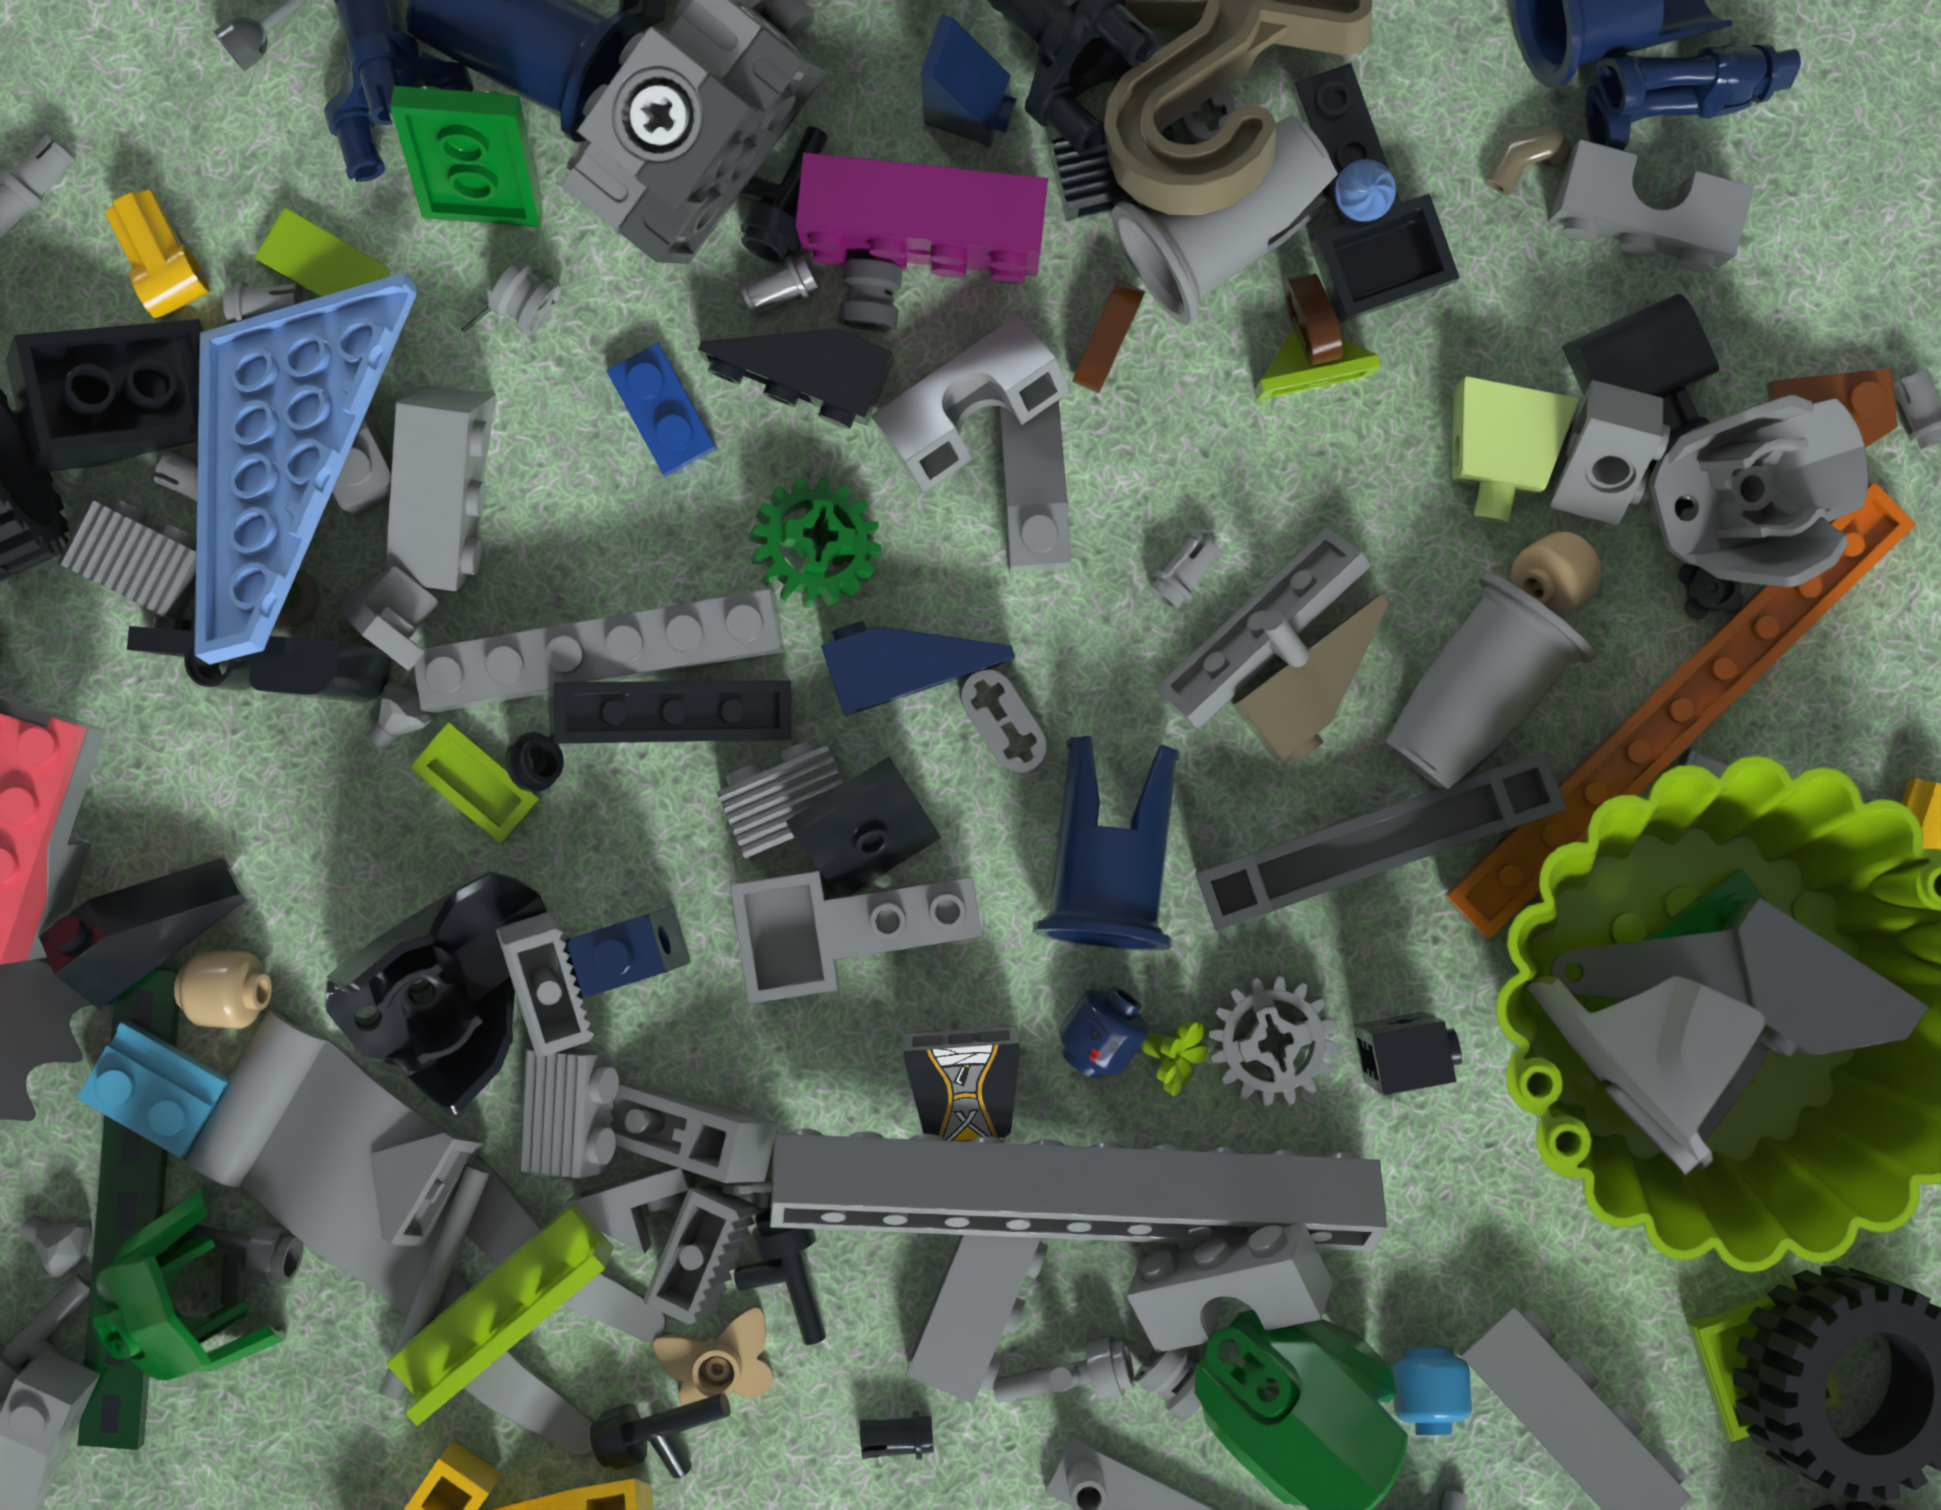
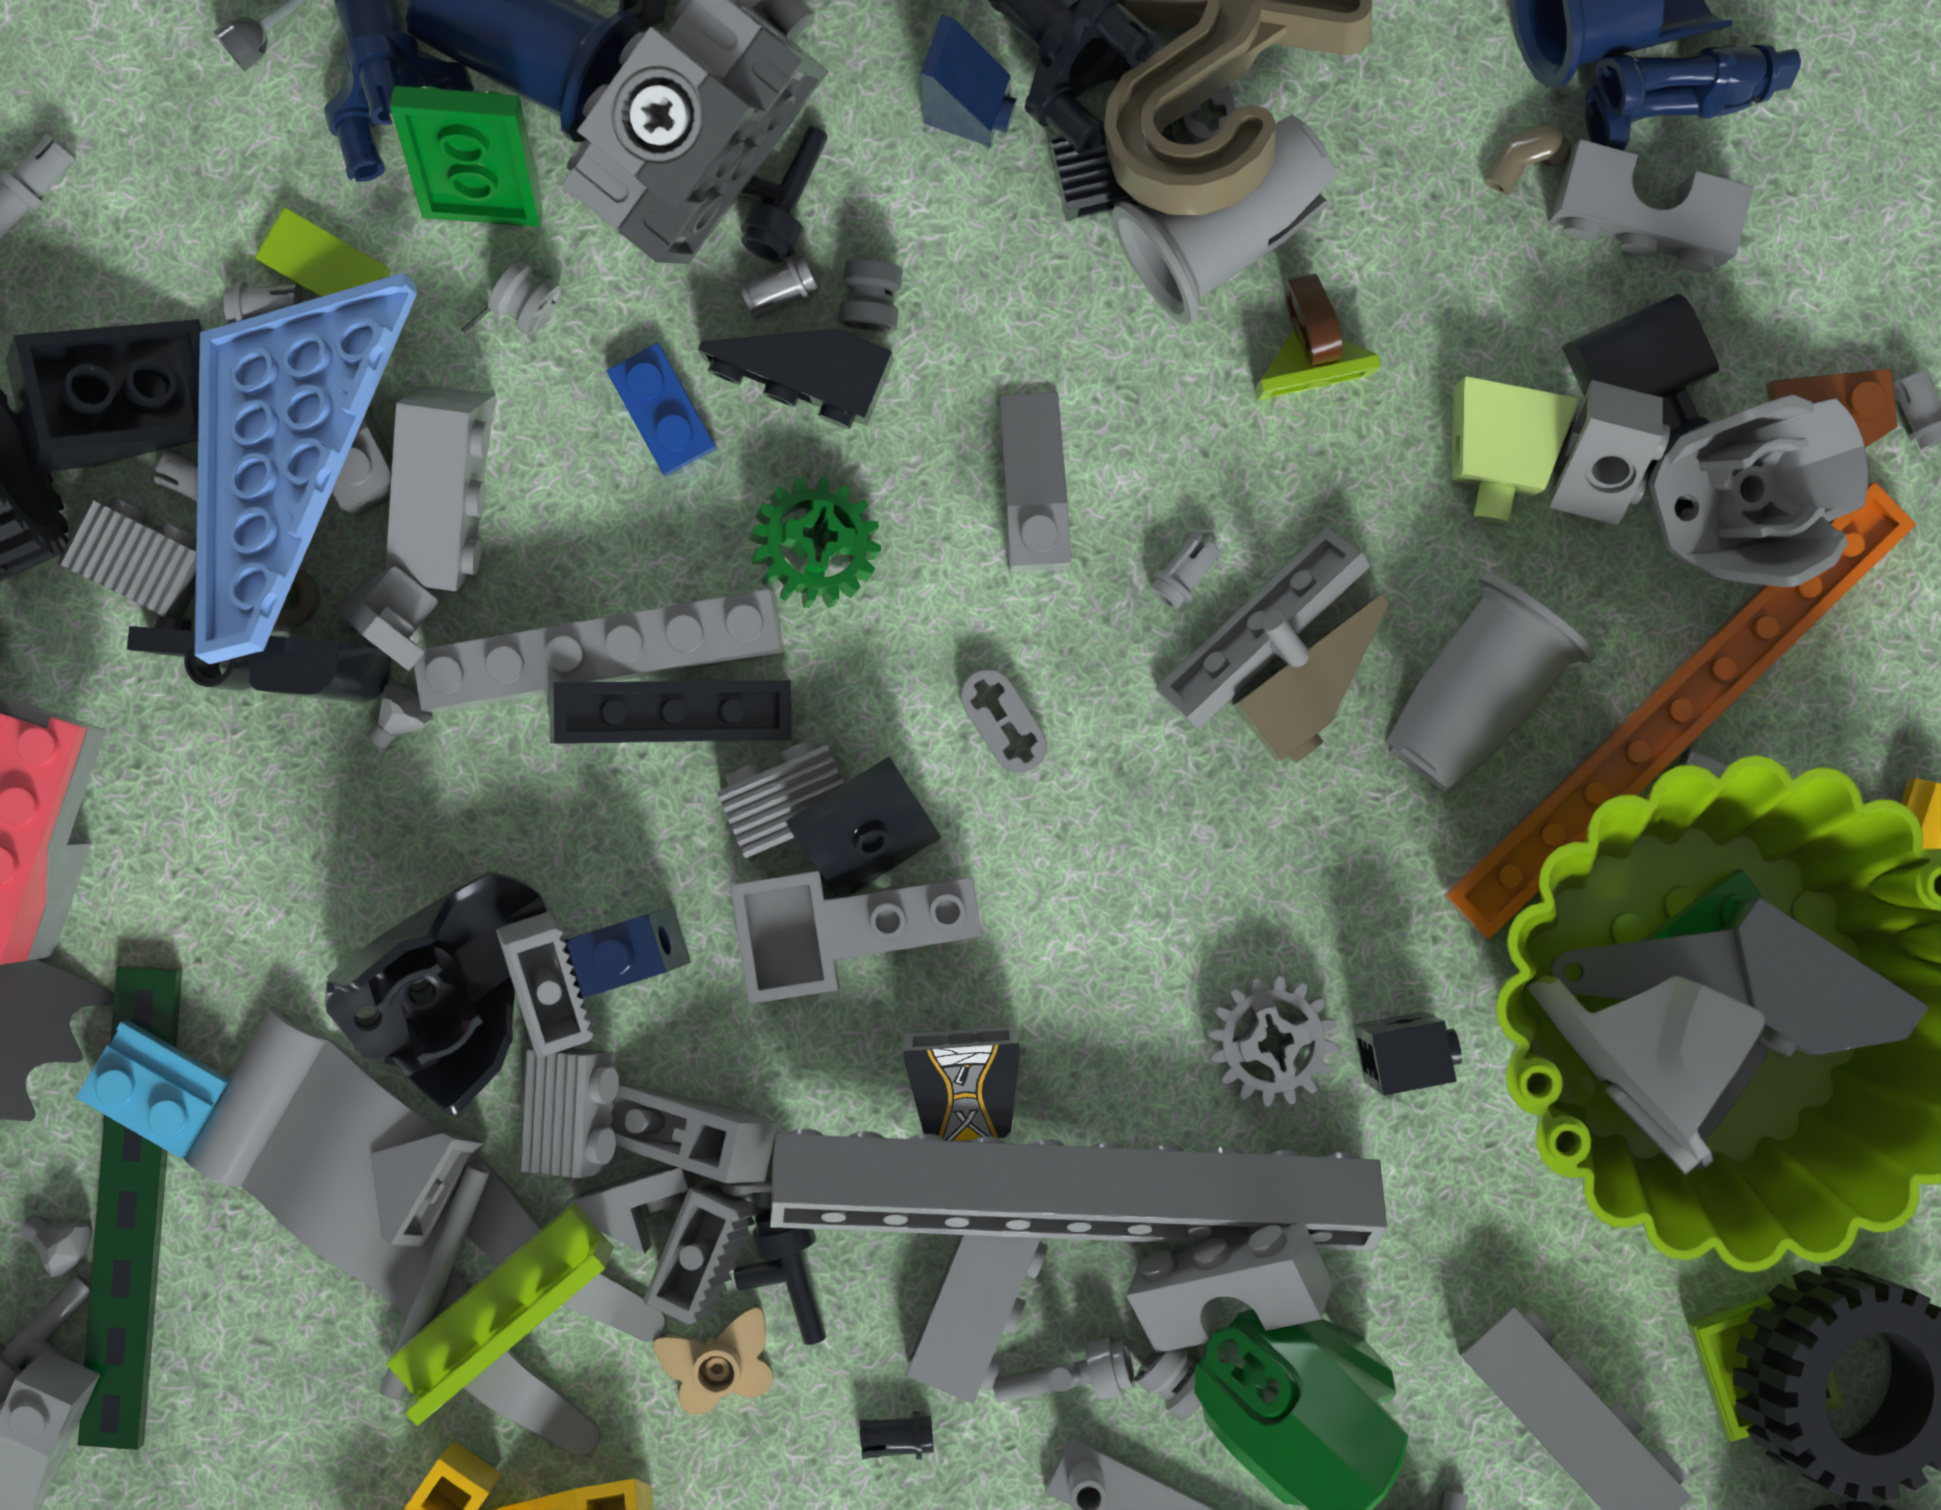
(133, 930): black slope -> none
(140, 1311): green piece -> none
(162, 267): yellow piece -> none
(222, 988): tan head -> none
(264, 1258): dark grey piece -> none
(474, 783): lime tile -> none
(546, 759): black plate -> none
(622, 1436): black piece -> none
(895, 663): dark blue slope -> none
(921, 216): magenta brick -> none
(1001, 369): light grey arch -> none
(1103, 1032): dark blue head -> none
(1105, 875): dark blue piece -> none
(1108, 336): reddish brown beam -> none
(1177, 1054): lime plant -> none
(1365, 190): medium blue plate -> none
(1379, 259): black plate -> none
(1381, 841): dark grey arch -> none
(1432, 1389): dark azure head -> none
(1558, 571): tan head -> none
(1700, 601): black plate -> none

